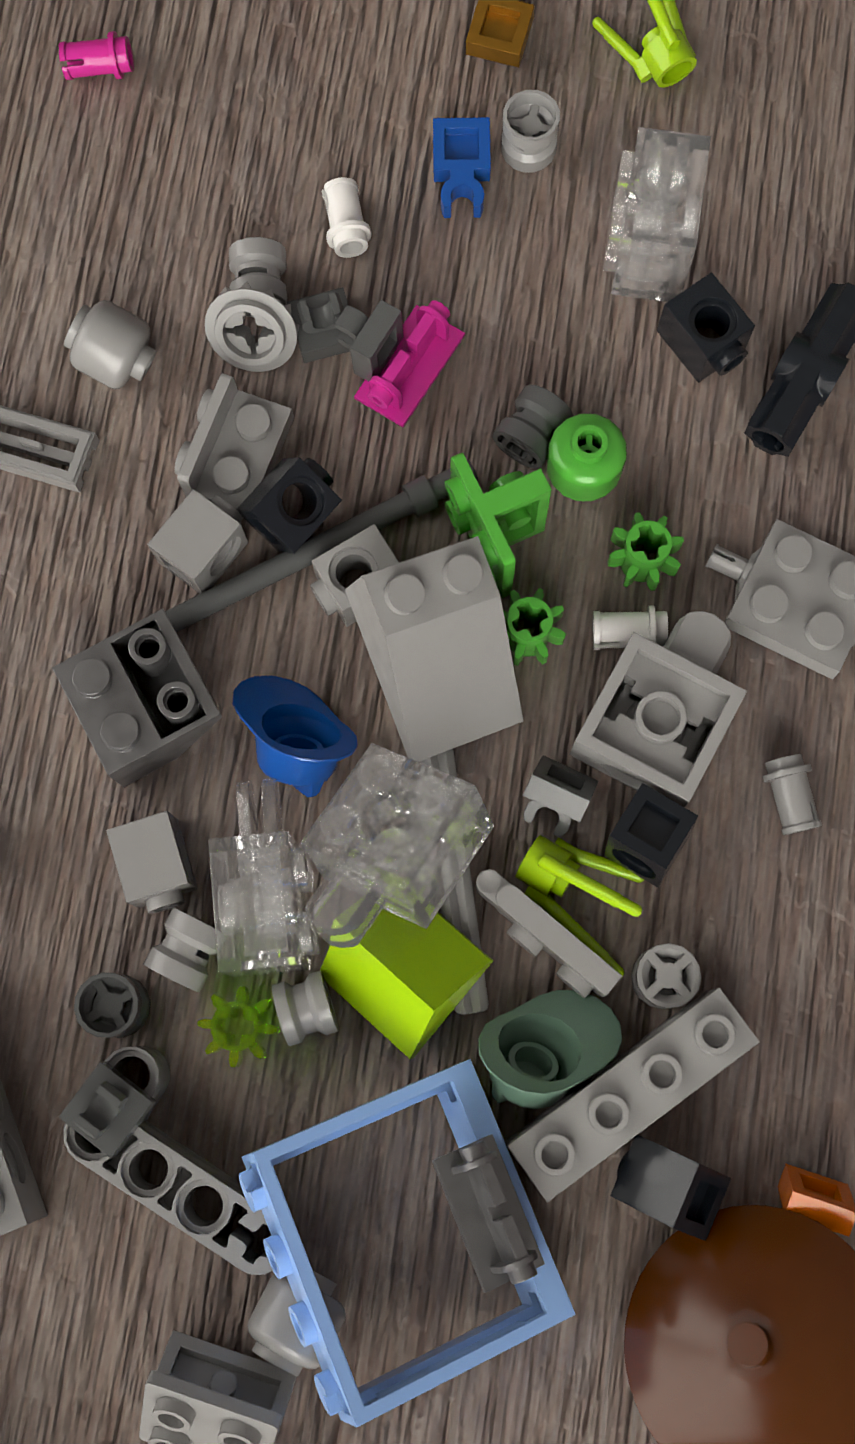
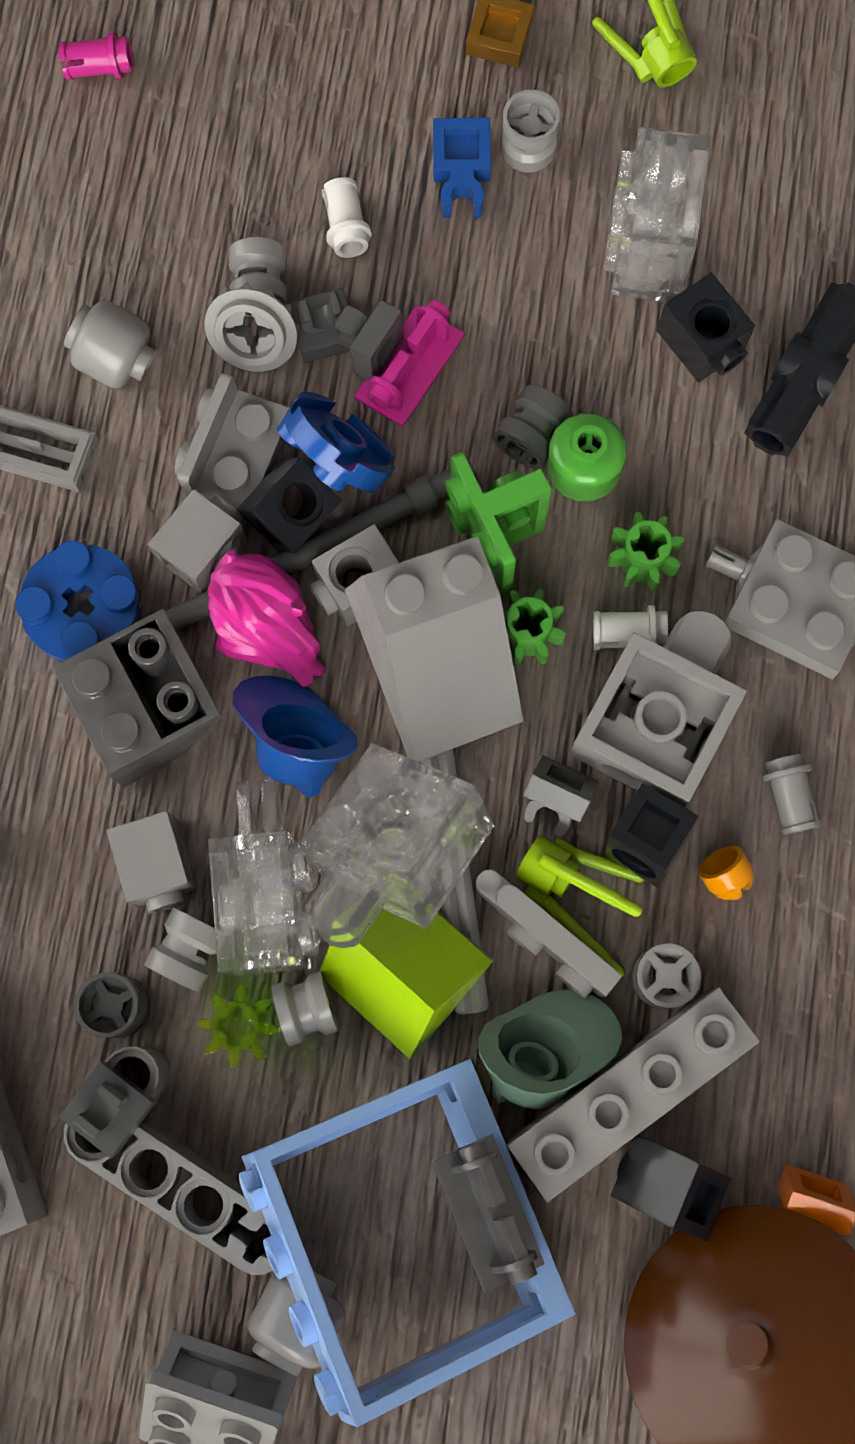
(70, 571): none -> blue plate
(262, 616): none -> dark pink hair
(342, 449): none -> blue plate
(727, 873): none -> light orange hinge

